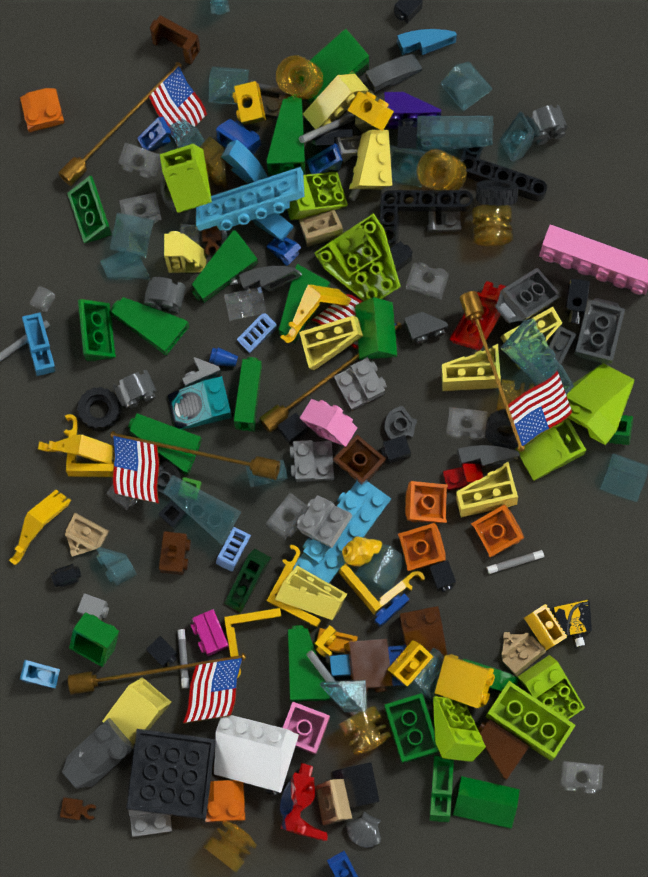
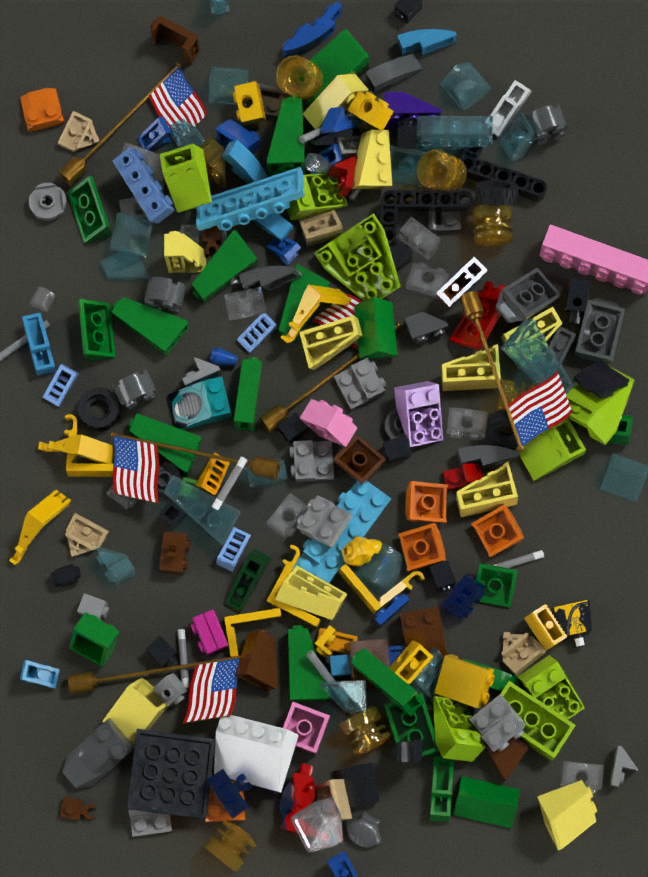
(39, 195): none -> light grey plate
(62, 368): none -> light blue slope
(78, 133): none -> tan slope
(144, 185): none -> medium blue brick
(171, 690): none -> light grey brick
(205, 476): none -> light orange slope
(229, 483): none -> light grey bar
(229, 792): none -> clear blue brick
(259, 661): none -> reddish brown slope
(308, 36): none -> blue slope
(317, 163): none -> clear brick
(319, 825): none -> clear slope
(337, 121): none -> blue slope
(345, 173): none -> red slope
(387, 681): none -> green slope
(408, 752): none -> black arch
(419, 238): none -> clear brick
(420, 412): none -> lavender slope
(461, 282): none -> slope
(464, 596): none -> clear blue brick
(498, 582): none -> green slope
(498, 723): none -> light grey plate
(509, 106): none -> white slope
(567, 812): none -> light yellow slope
(600, 379): none -> black slope
(620, 762): none -> light grey slope

